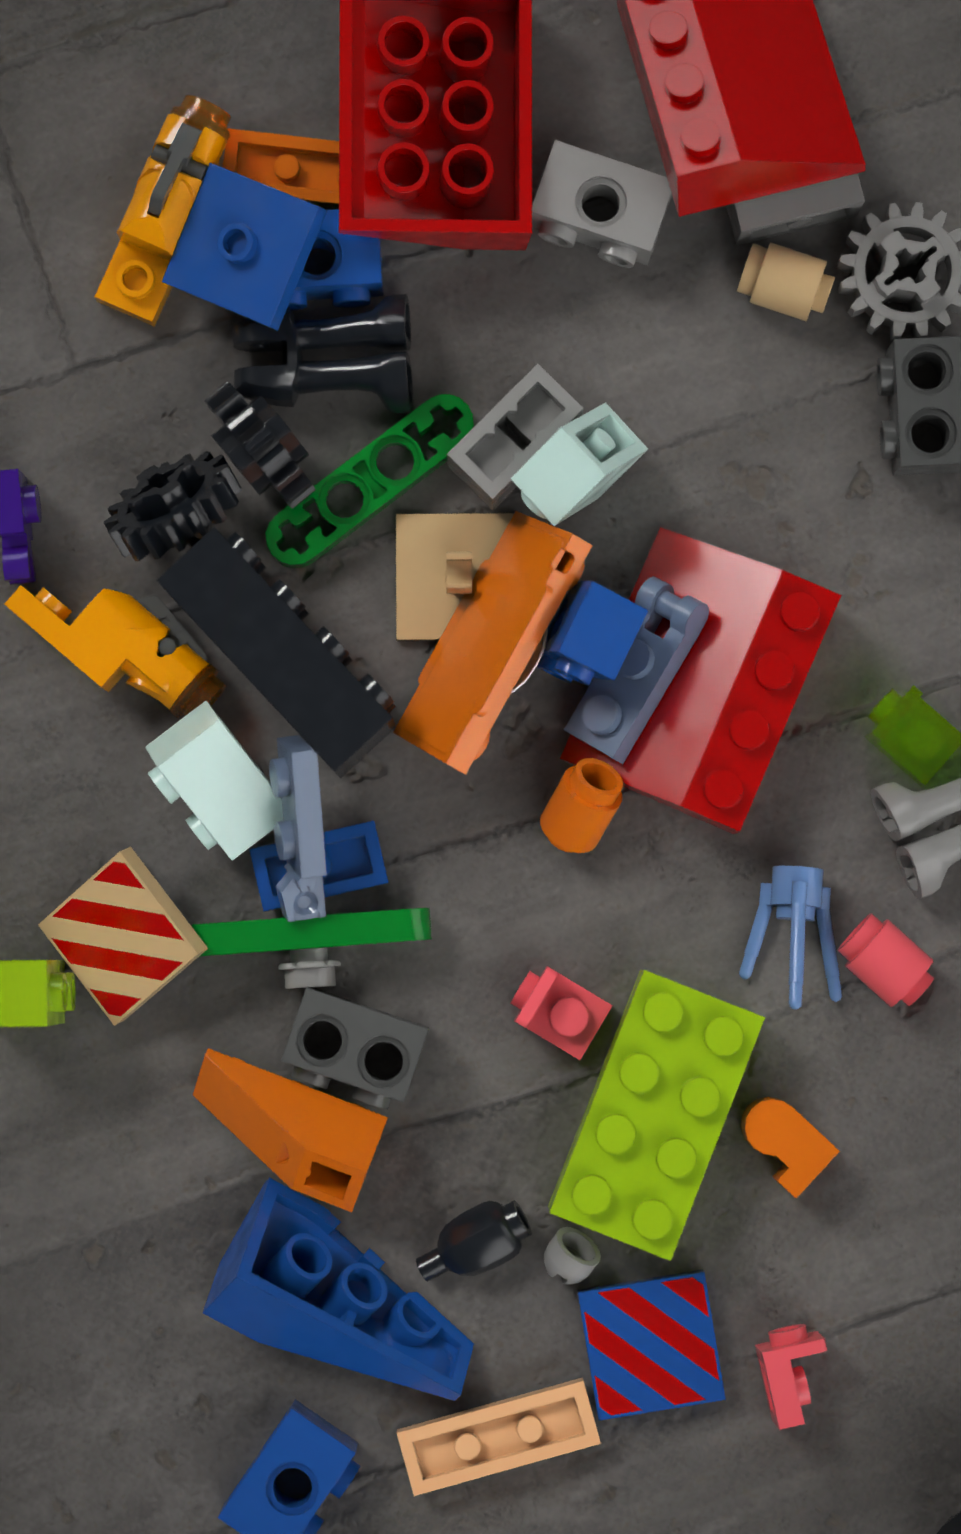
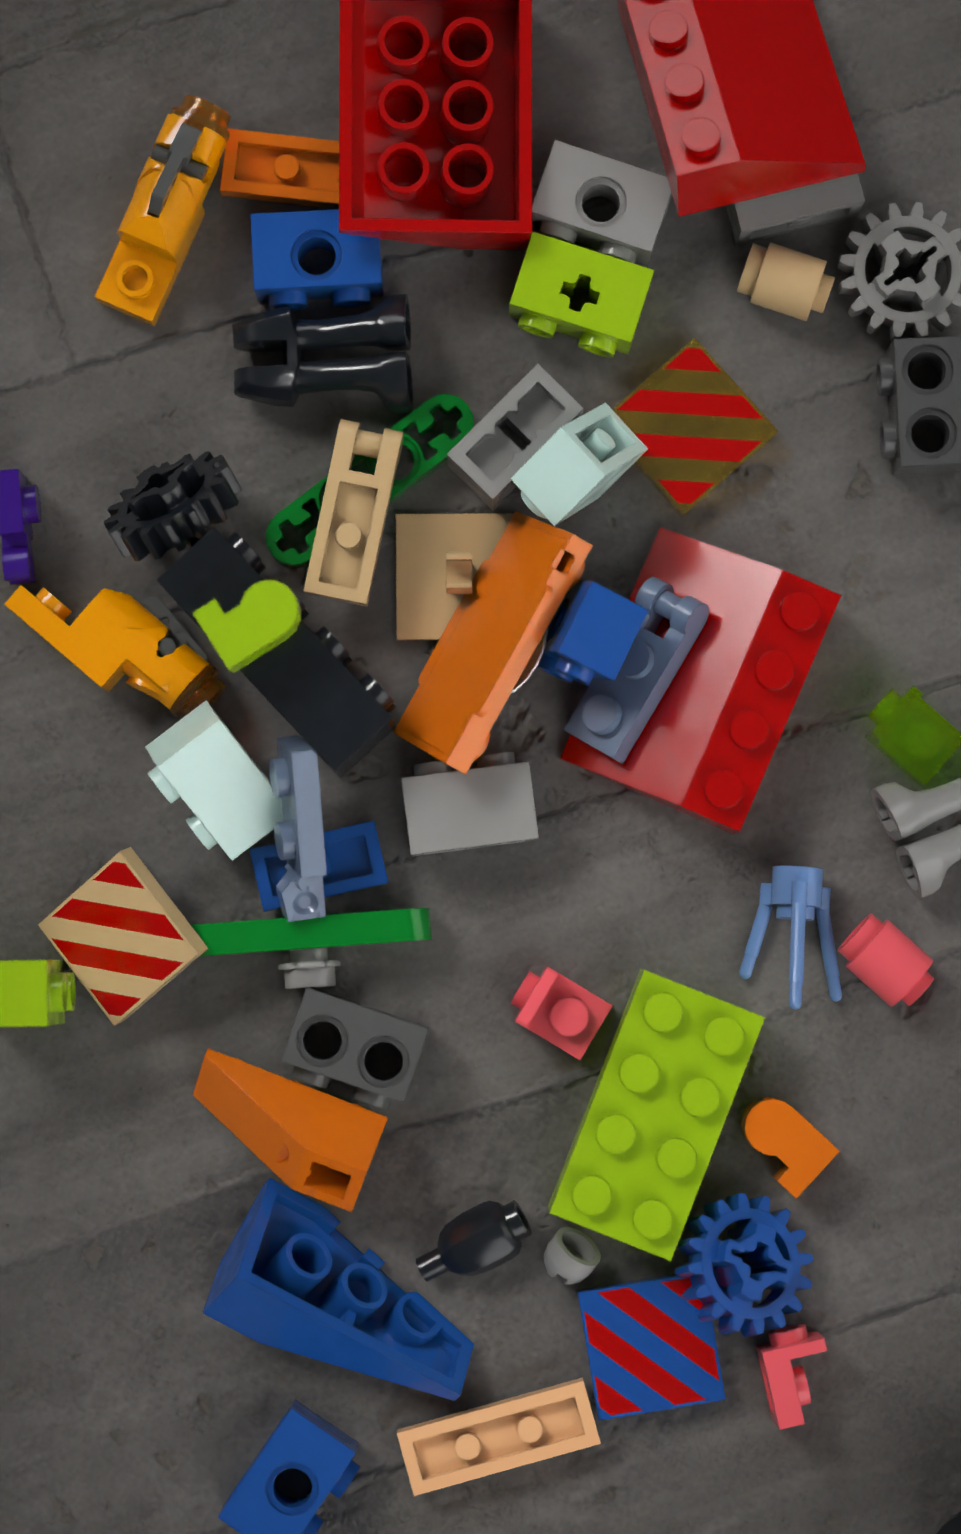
(244, 246): blue plate -> none
(260, 445): black gear -> none
(260, 623): none -> lime leg
(353, 515): none -> tan plate
(470, 810): none -> light grey brick
(555, 270): none -> lime brick
(582, 806): orange brick -> none
(693, 425): none -> tile
(725, 1280): none -> blue gear

